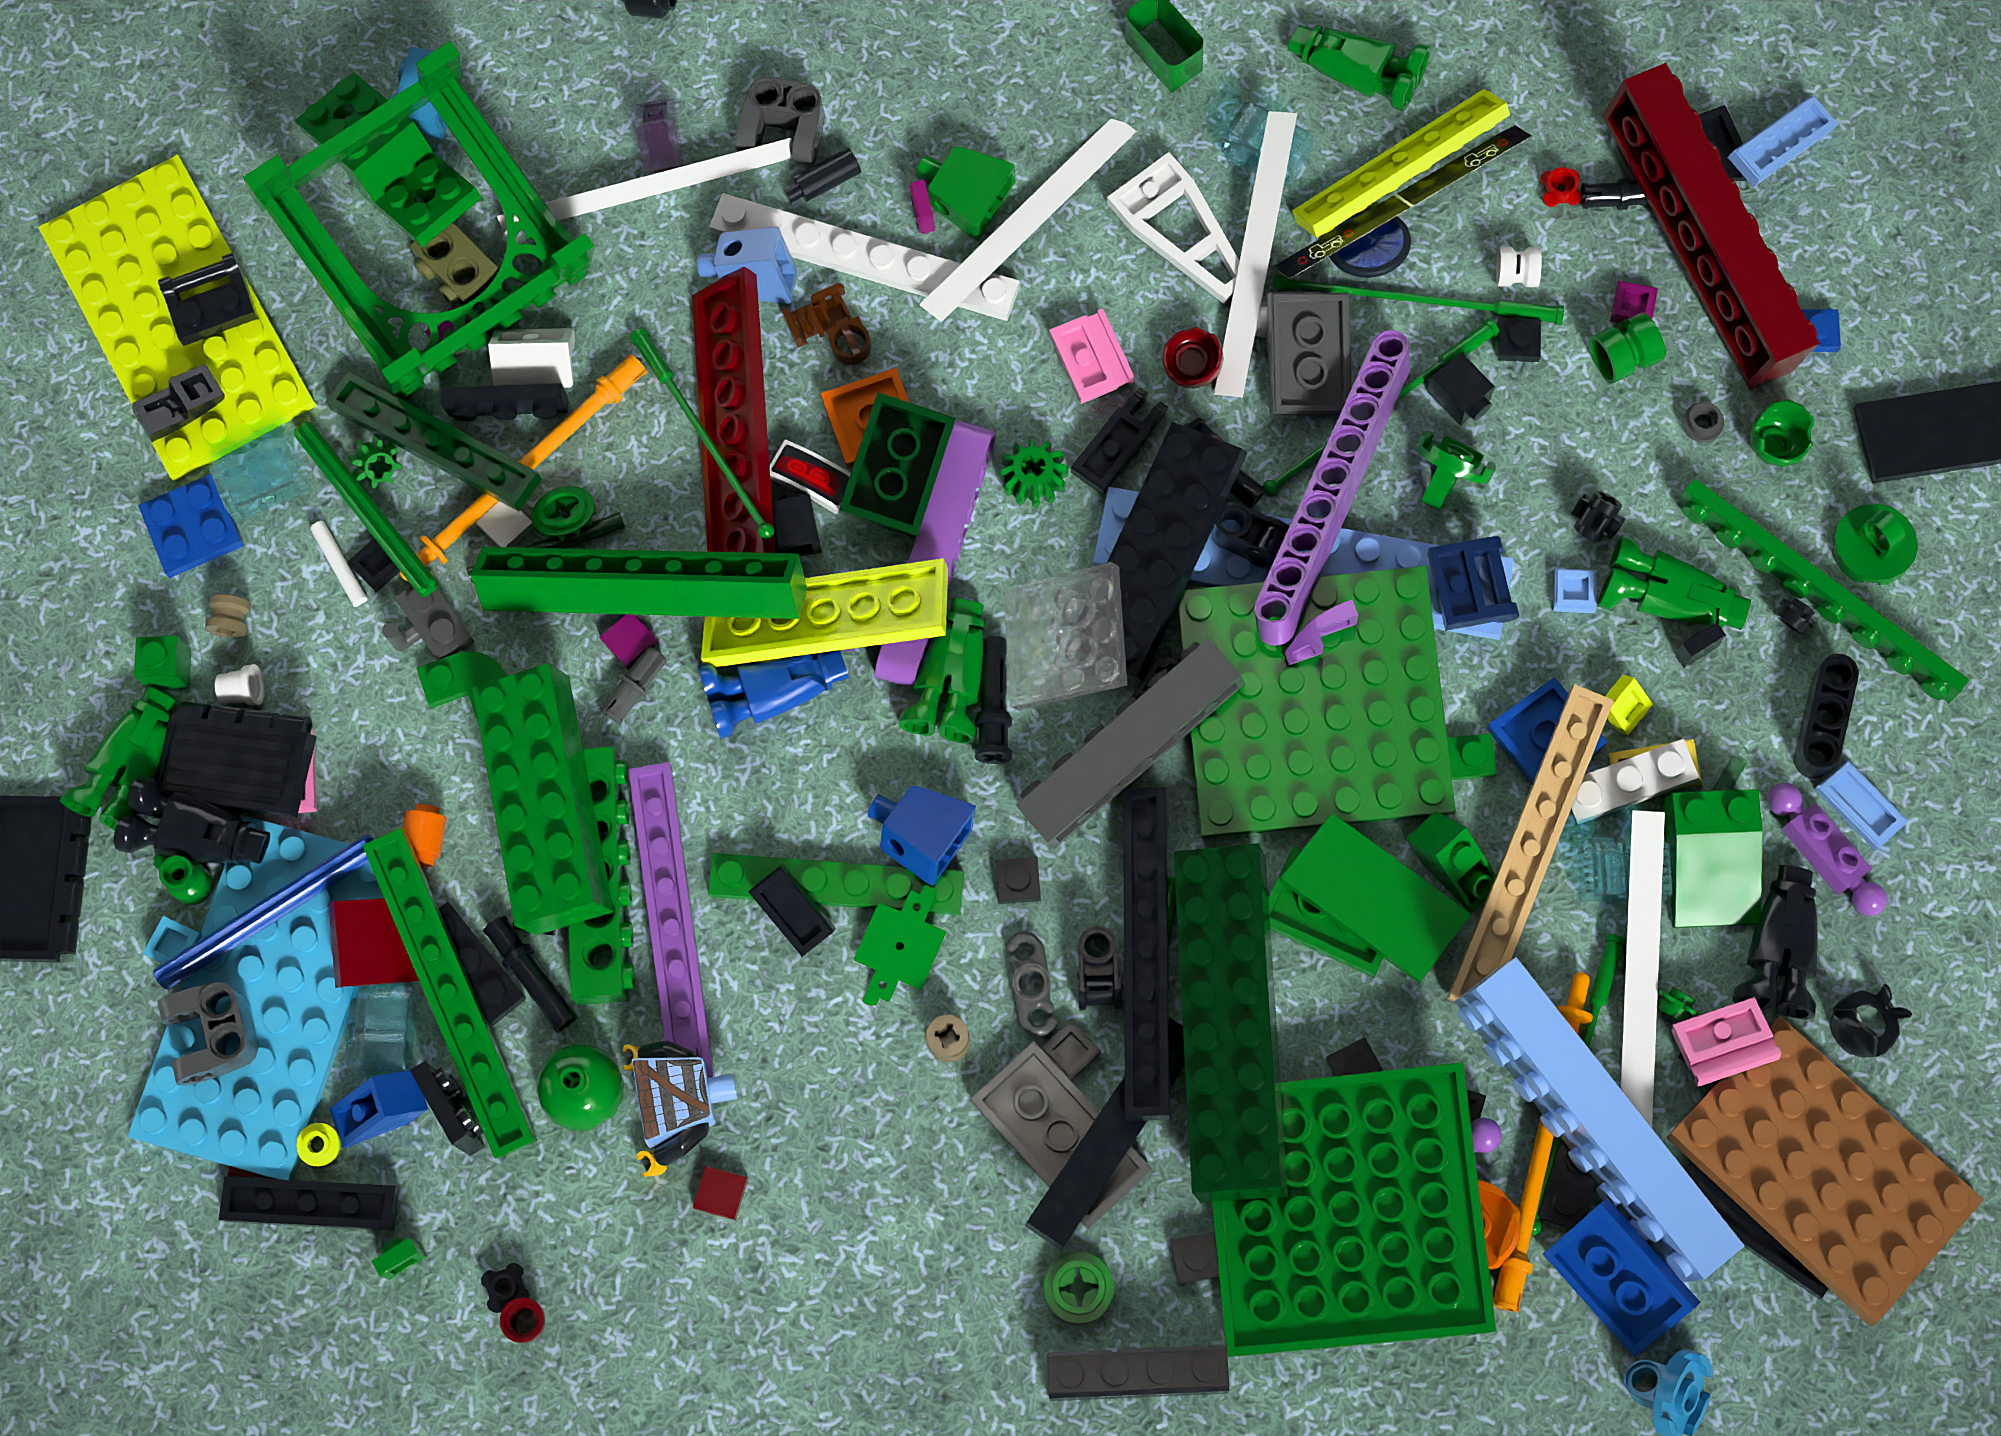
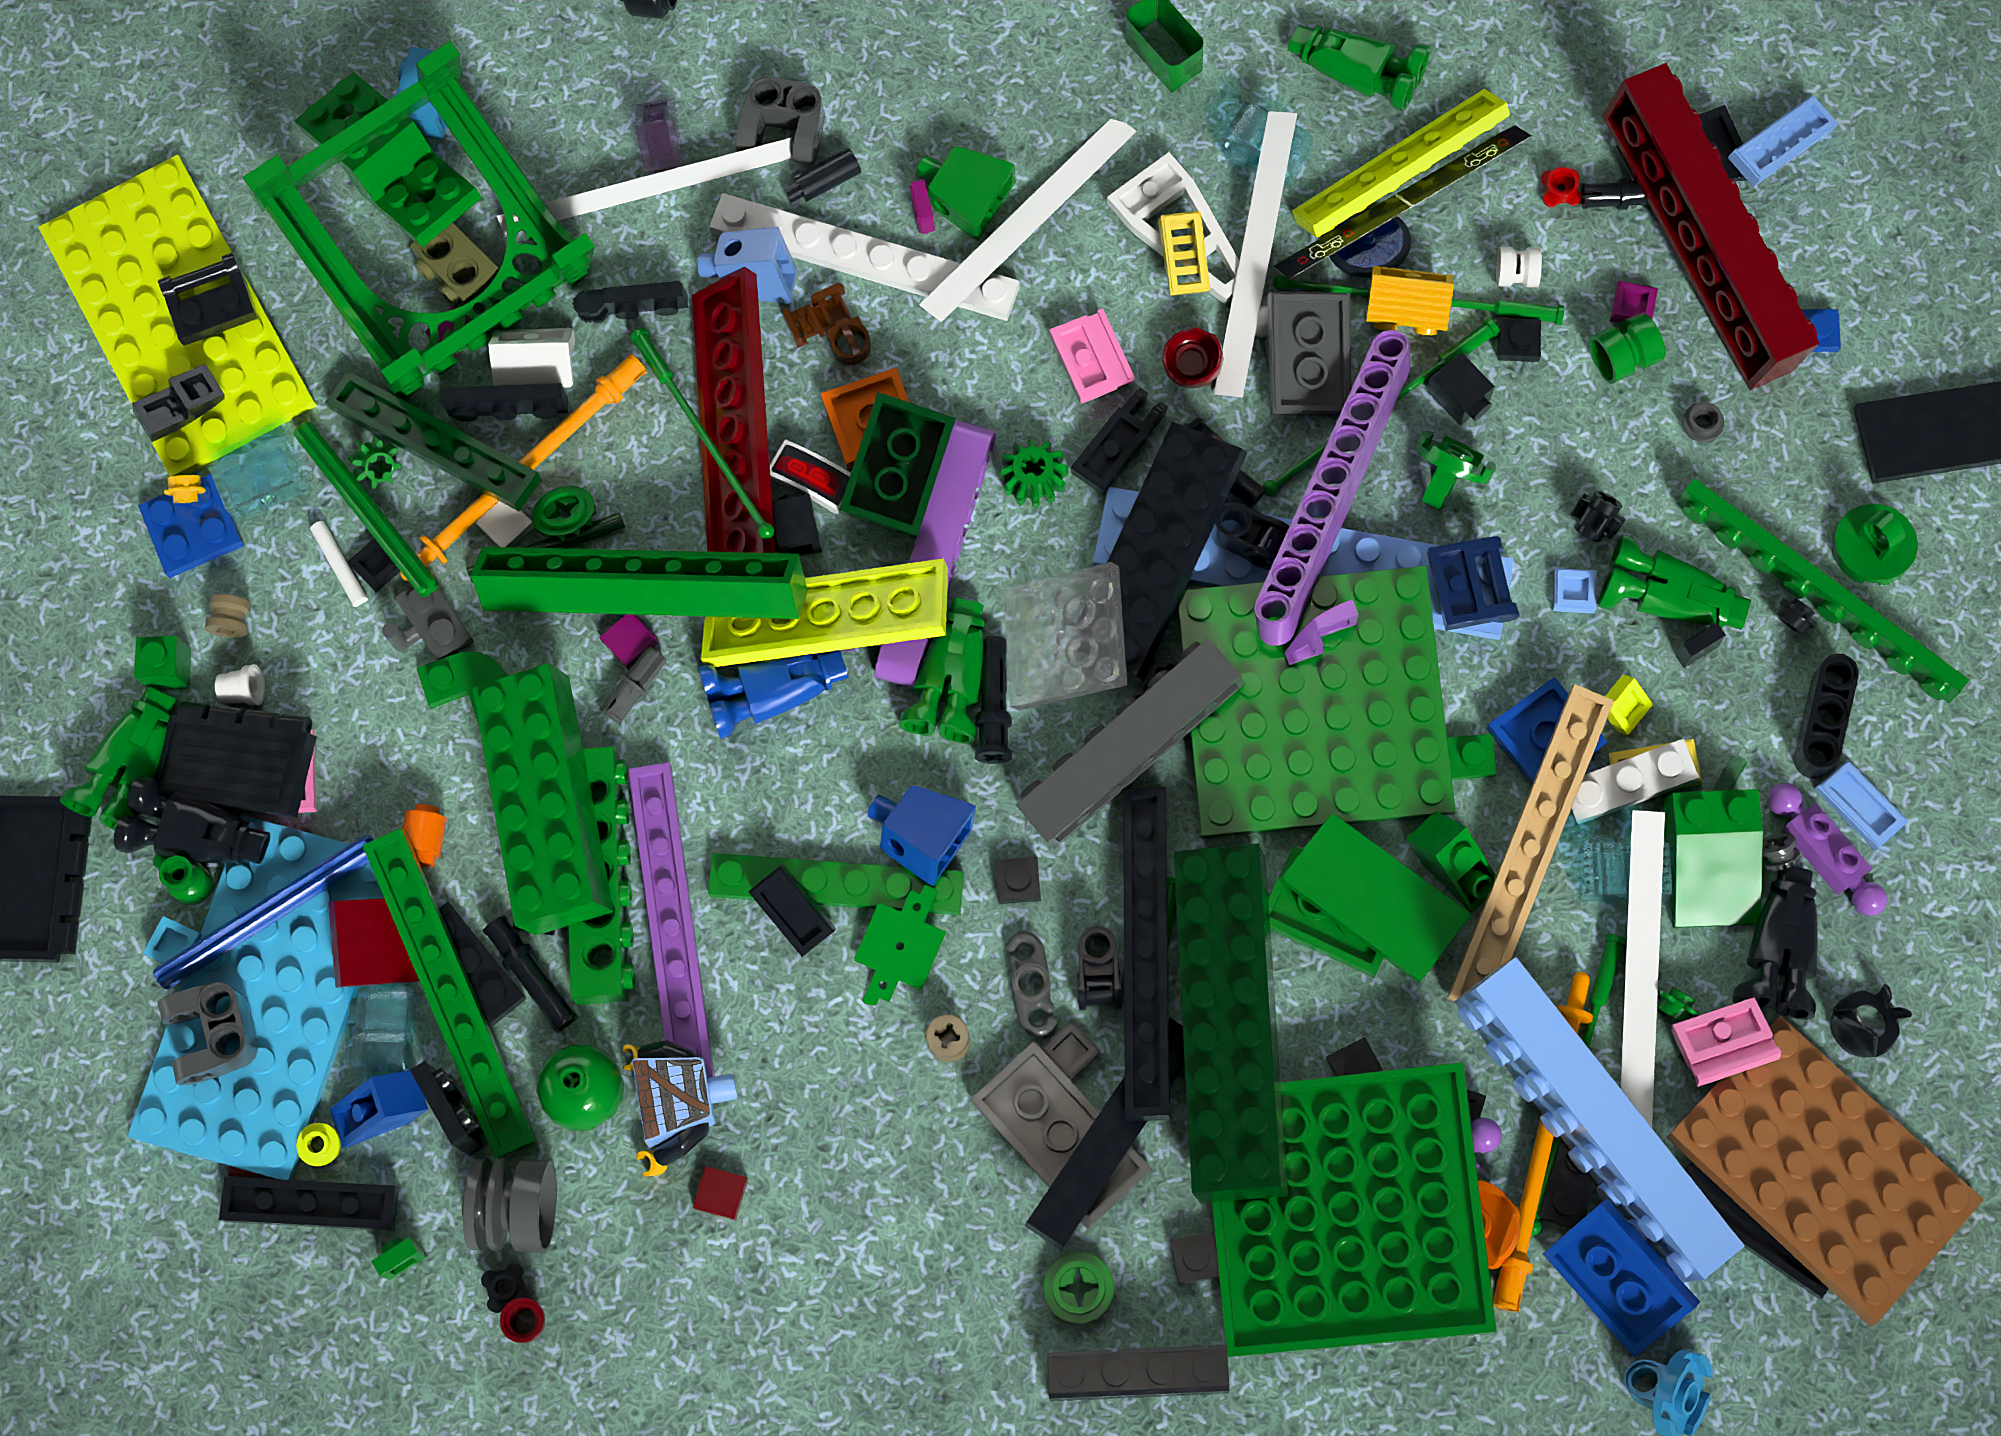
(184, 488): none -> yellow plate
(501, 1205): none -> dark grey wheel
(628, 301): none -> black hinge
(1184, 221): none -> light yellow slope
(1409, 300): none -> yellow brick
(1779, 851): none -> dark grey bush
(1786, 422): green hair -> none

